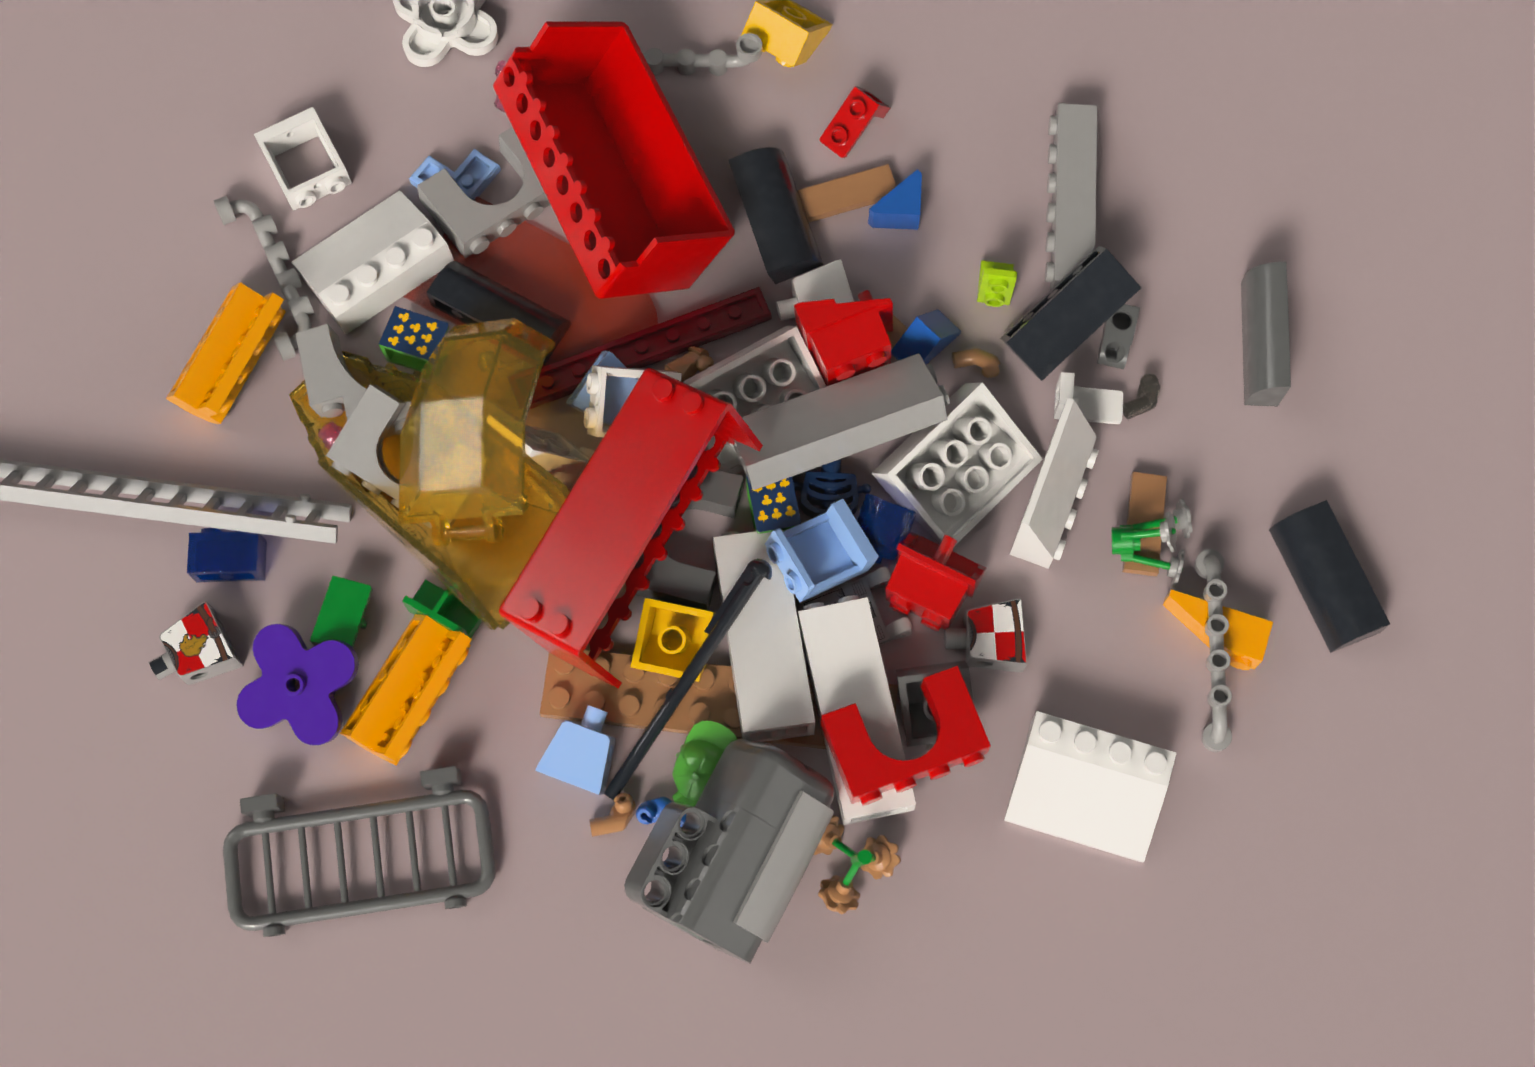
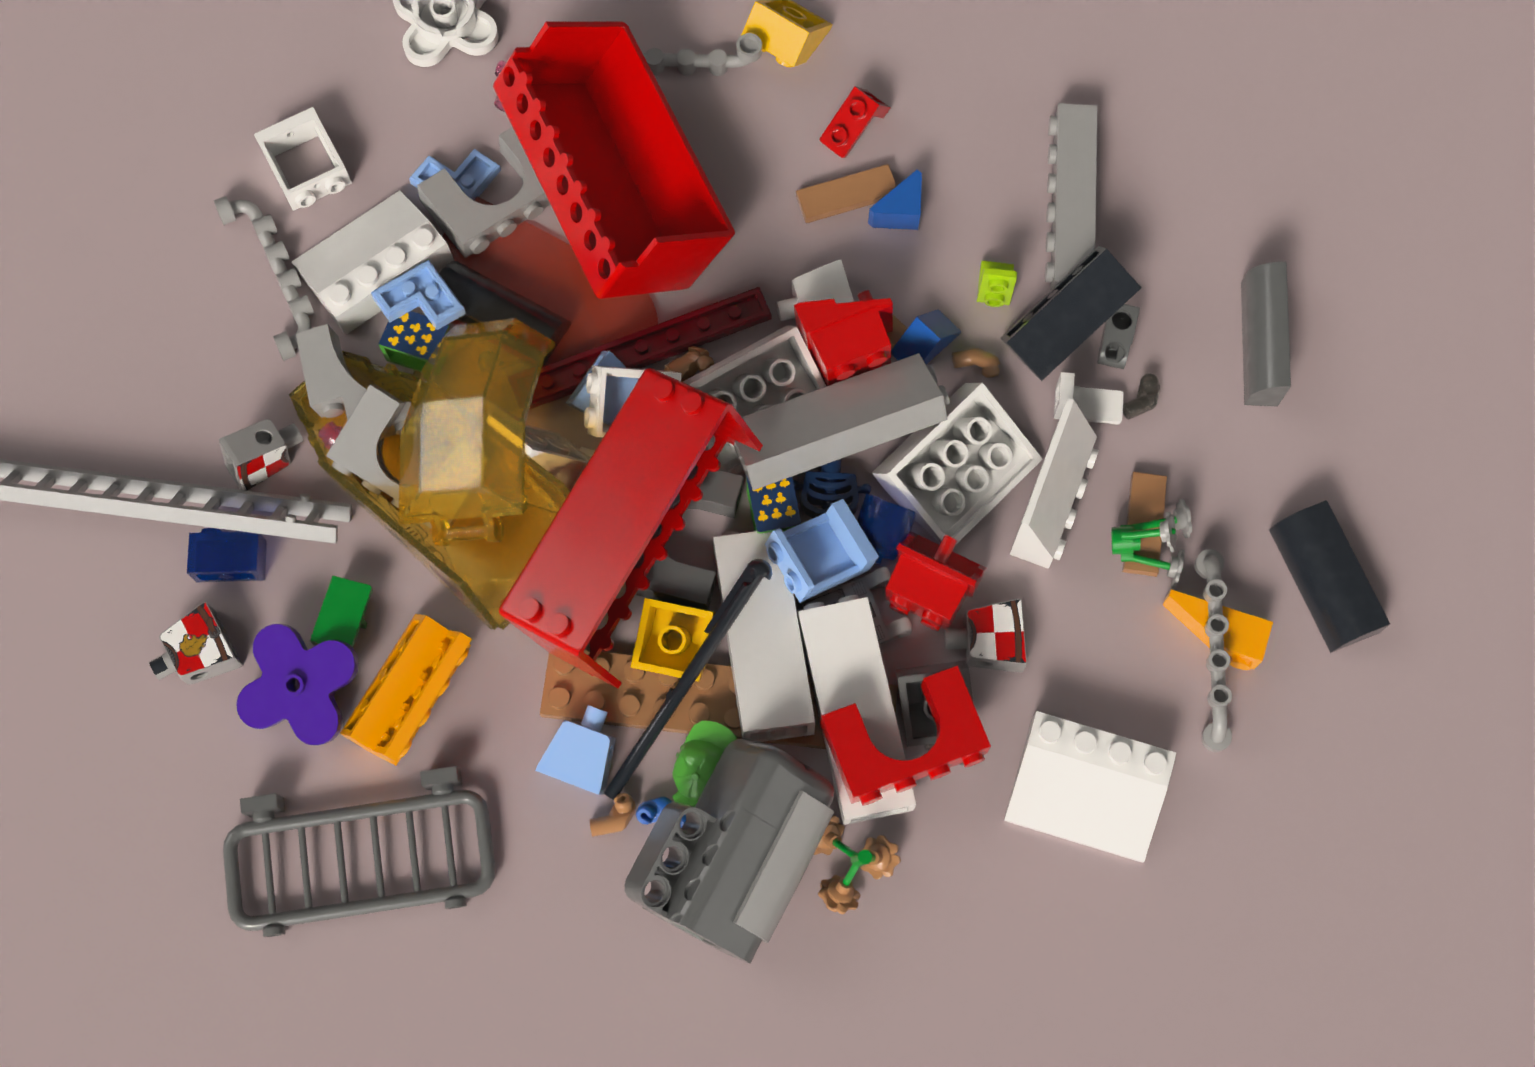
(227, 353): light orange brick -> none
(258, 452): none -> light grey torso
(420, 288): none -> light blue tile
(442, 608): green panel -> none
(775, 213): black brick -> none

